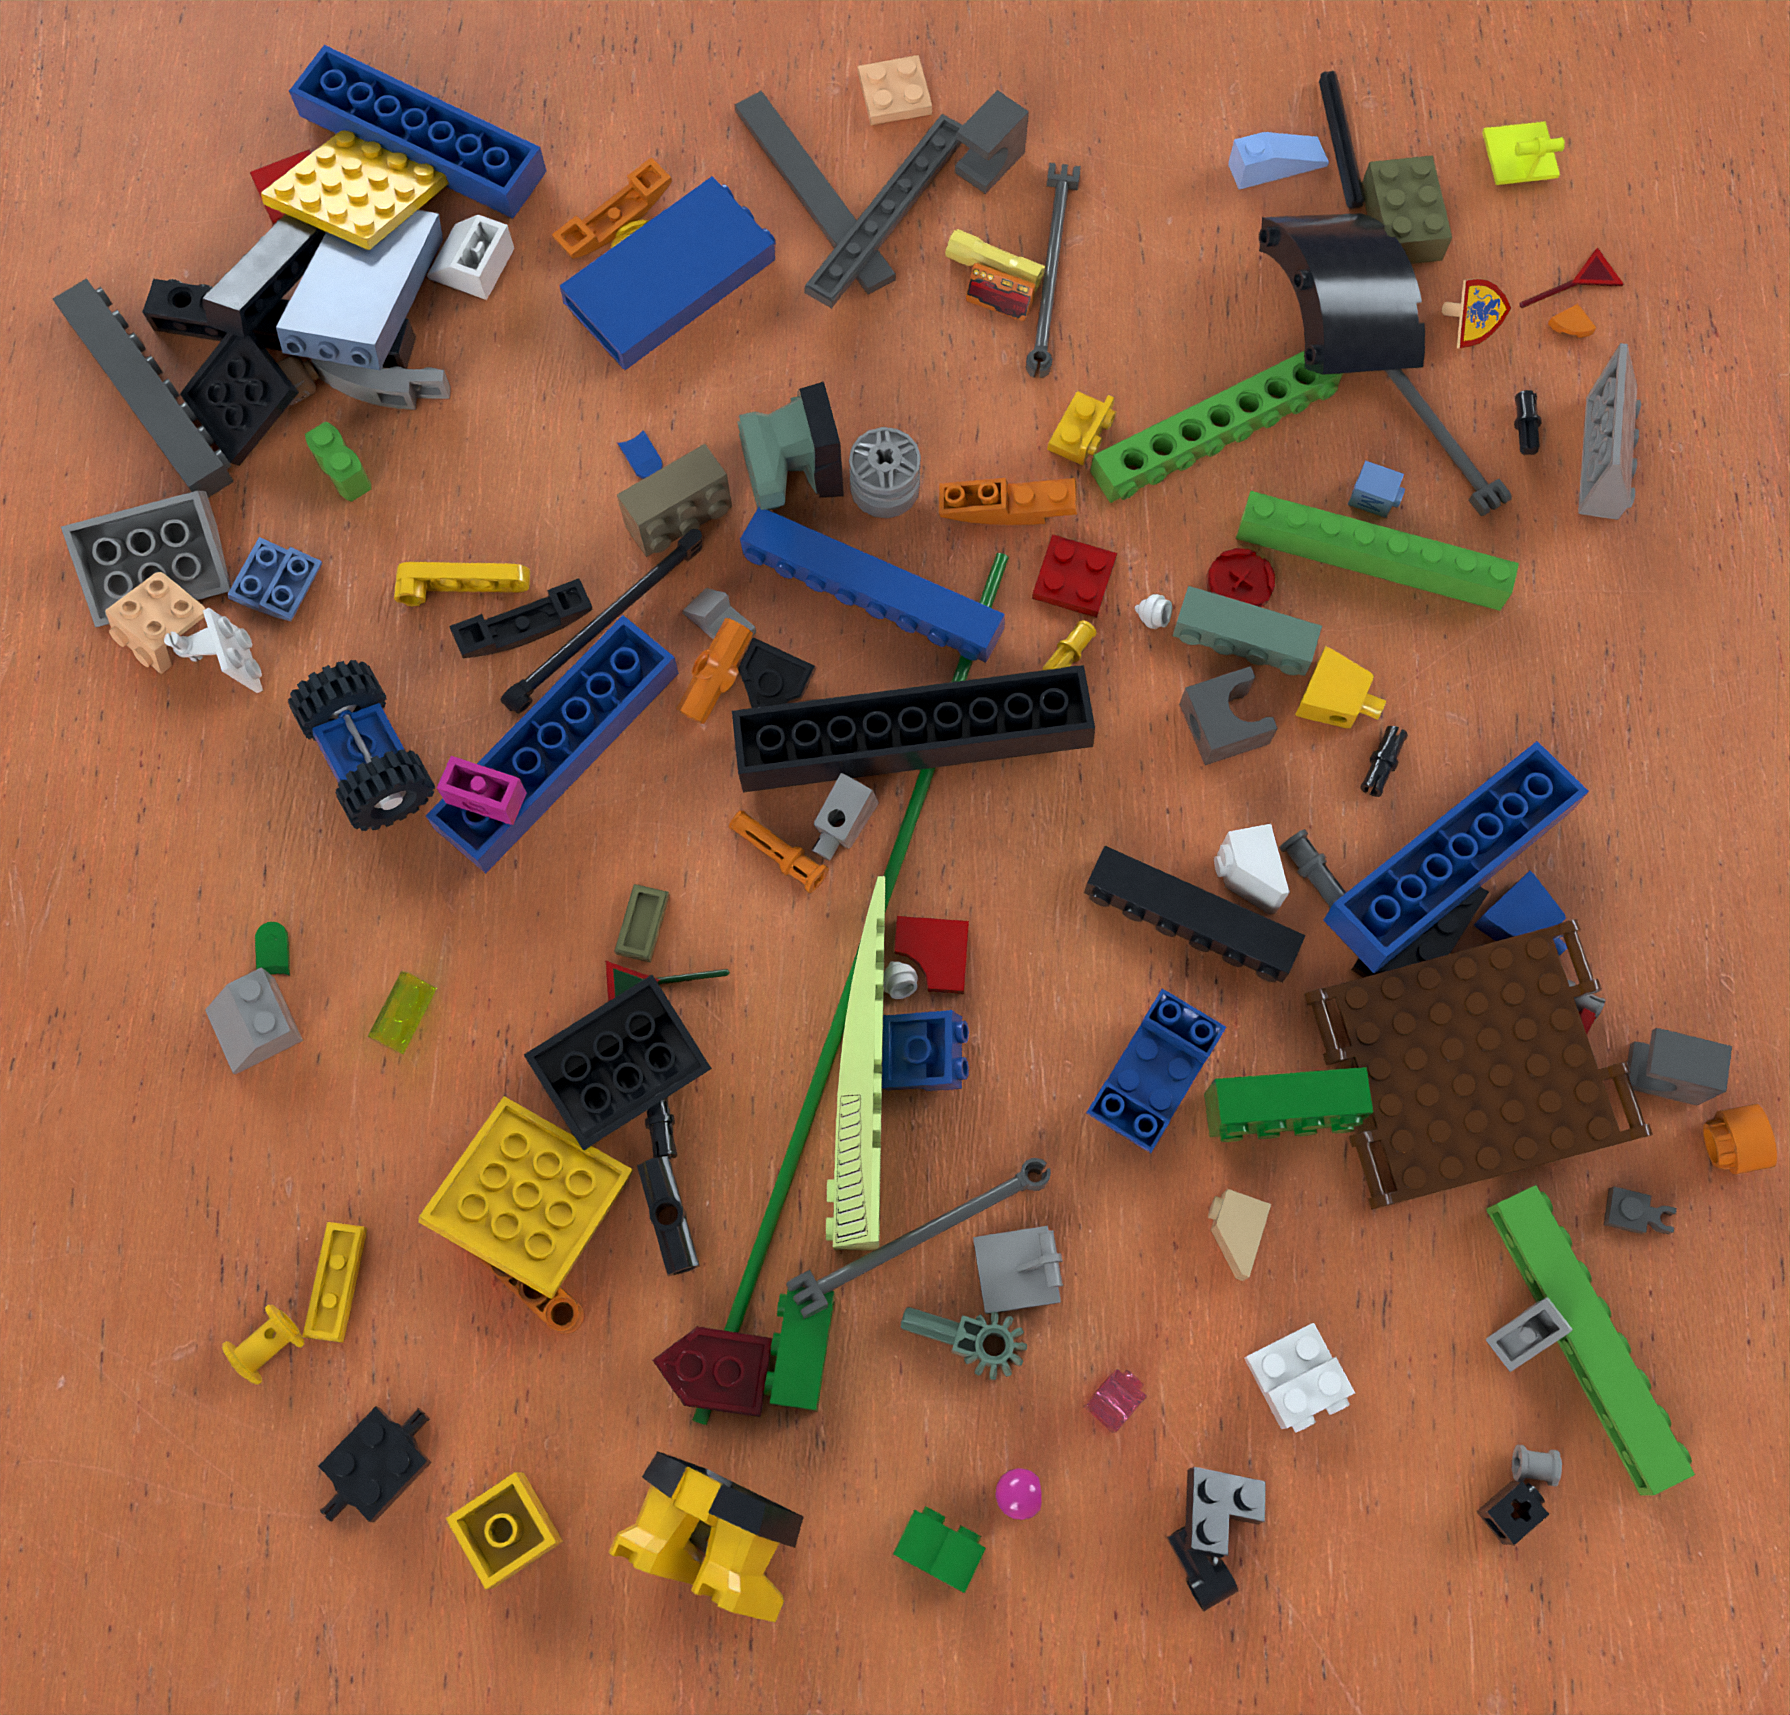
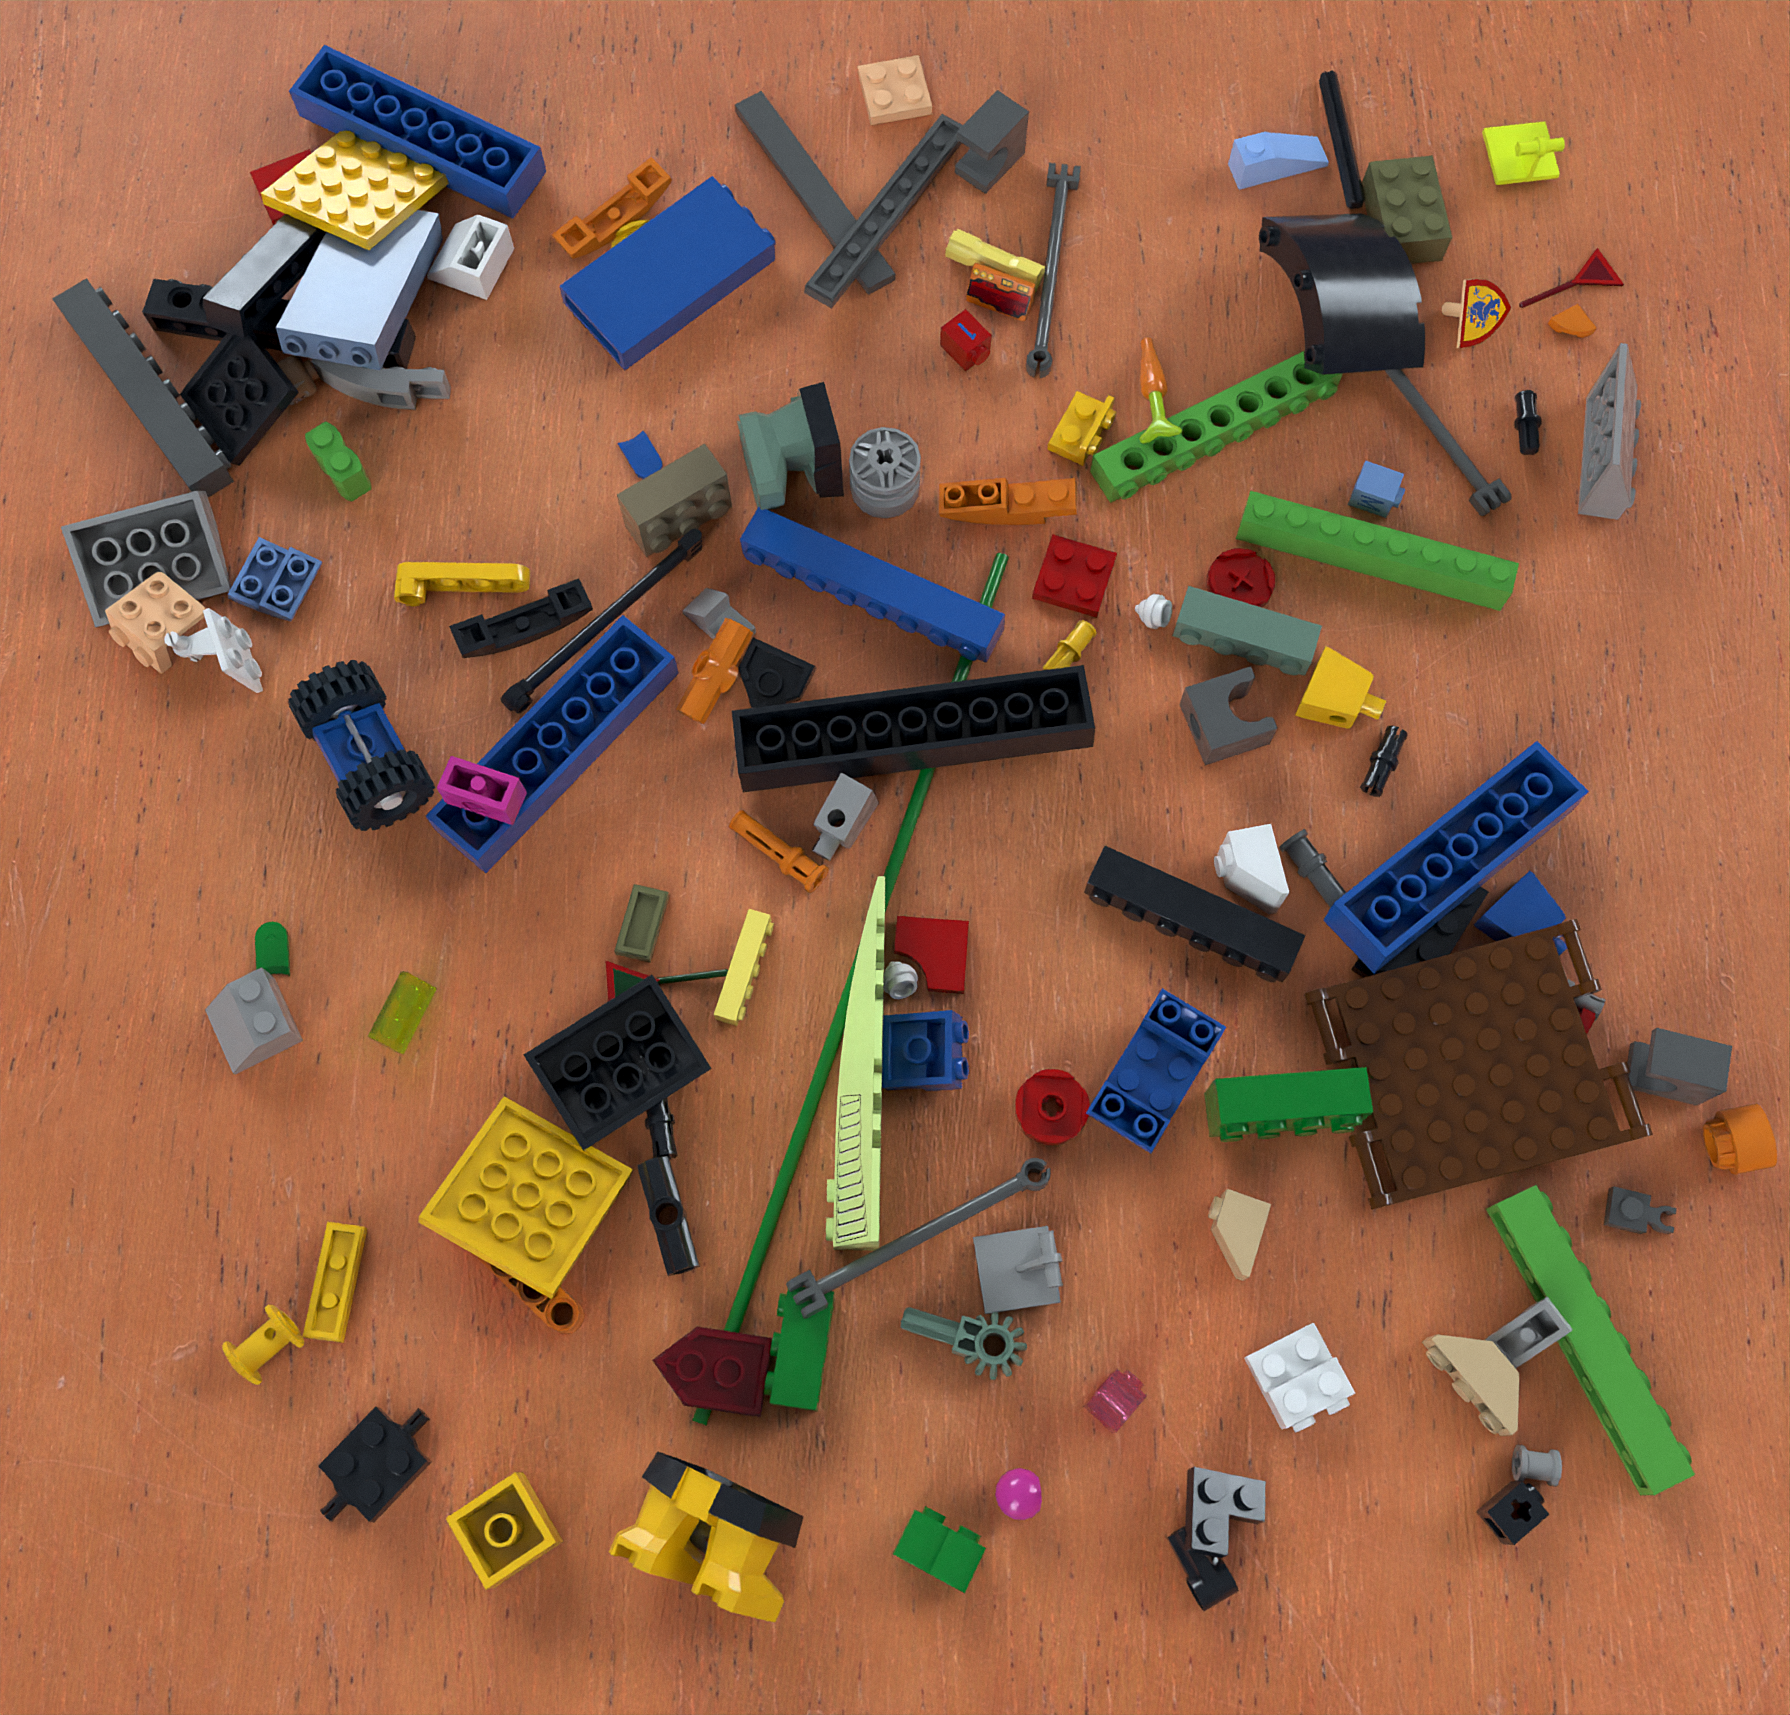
(743, 967): none -> light yellow piece
(965, 340): none -> red brick
(1037, 1091): none -> red plate
(1154, 389): none -> piece
(1480, 1376): none -> tan slope

